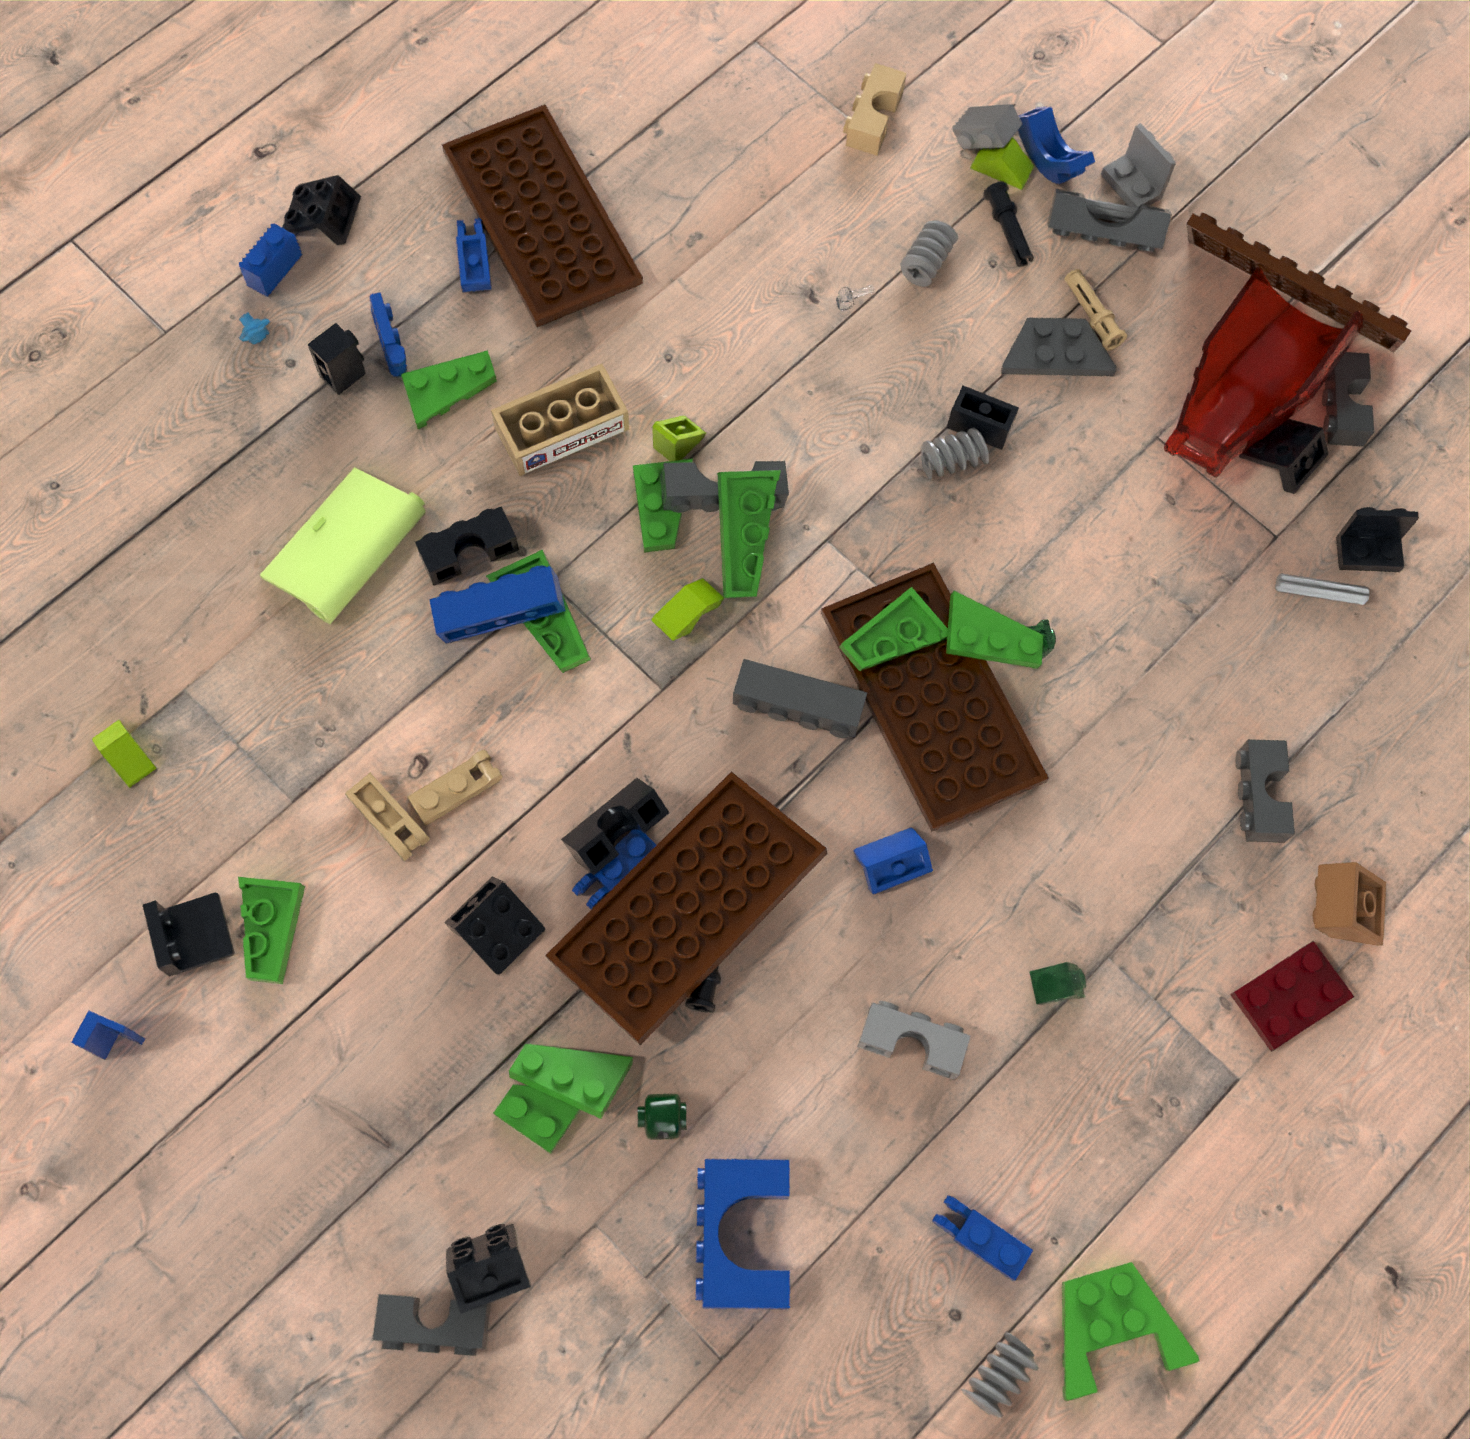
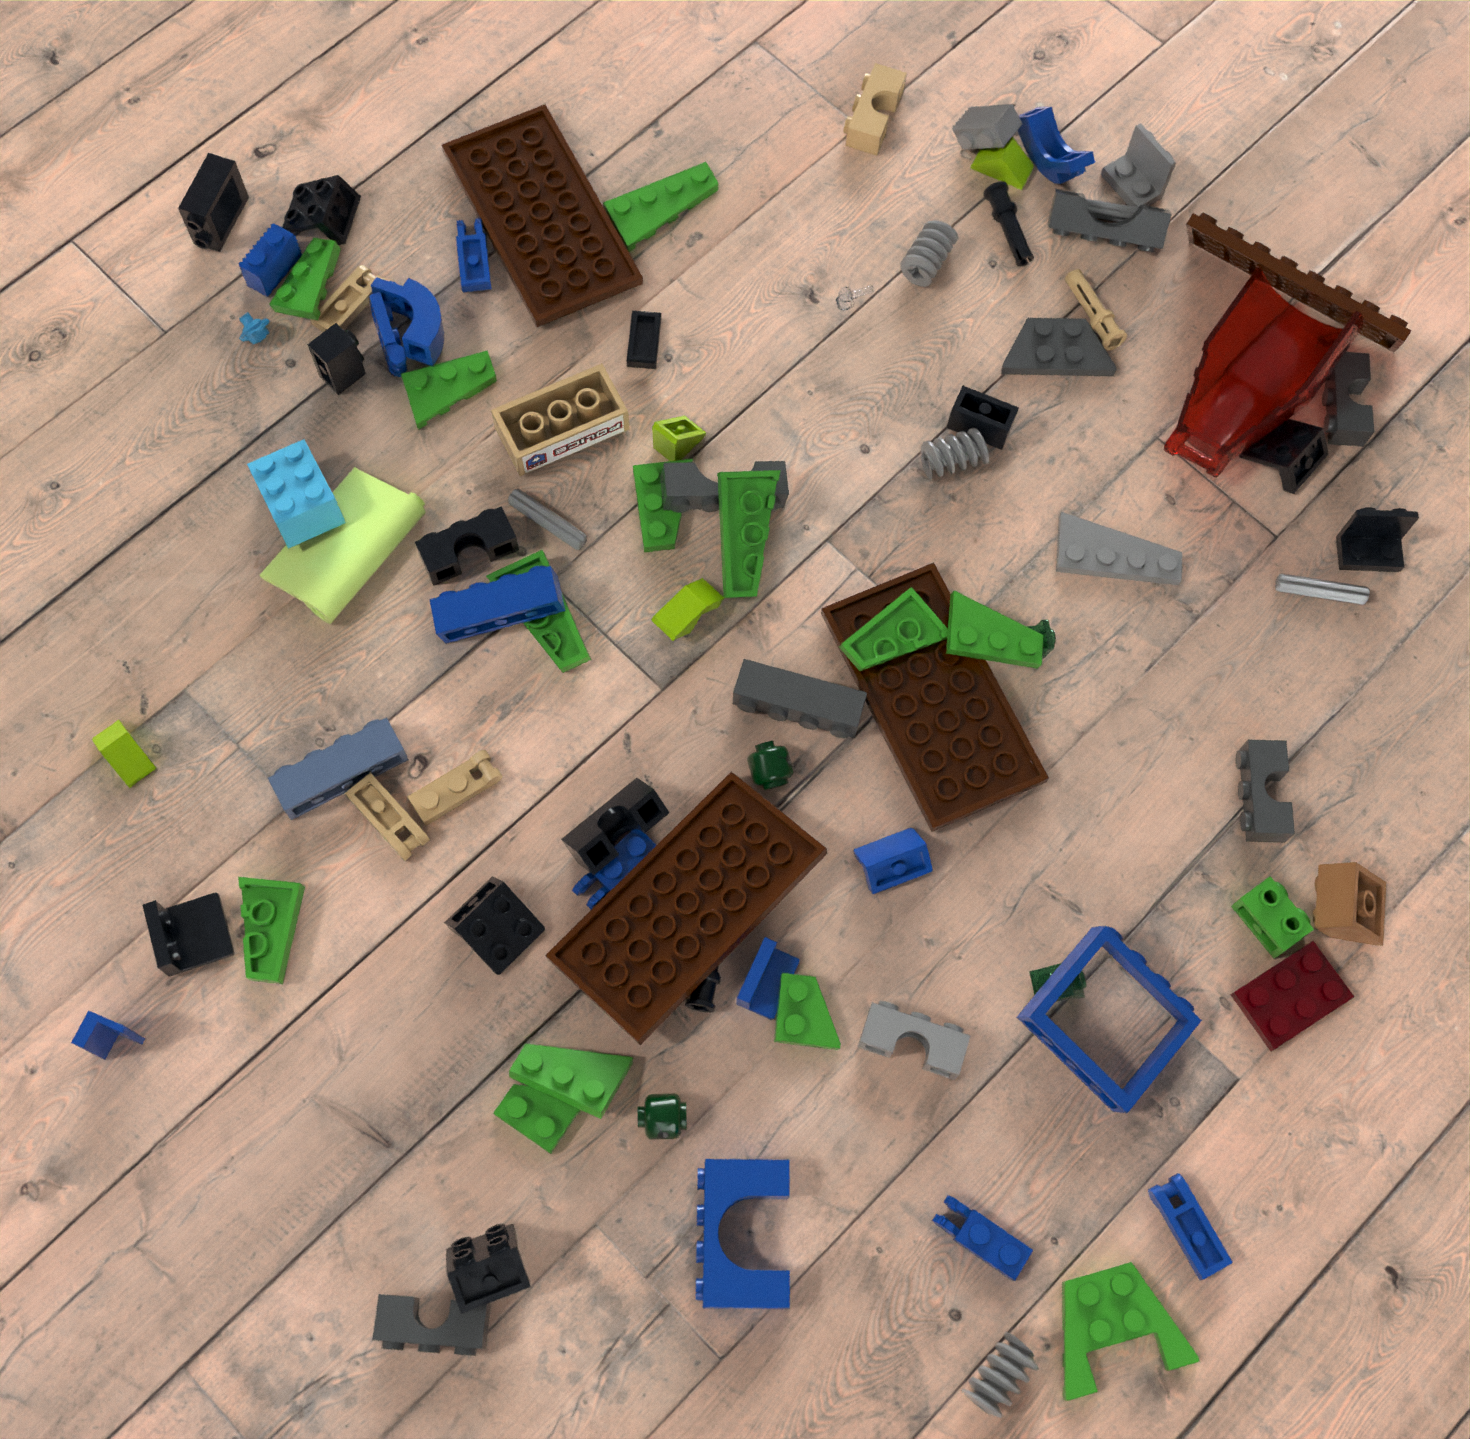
(213, 202): none -> black window
(296, 493): none -> medium azure brick
(307, 280): none -> bright green wing
(337, 768): none -> sand blue brick
(347, 300): none -> tan plate
(425, 335): none -> blue arch
(547, 519): none -> light grey axle
(644, 339): none -> black tile
(651, 206): none -> bright green wing
(762, 983): none -> blue panel
(770, 765): none -> dark green head
(803, 1014): none -> bright green wing
(1037, 1021): none -> blue window
(1108, 553): none -> light grey wing
(1190, 1227): none -> blue plate
(1272, 917): none -> bright green brick

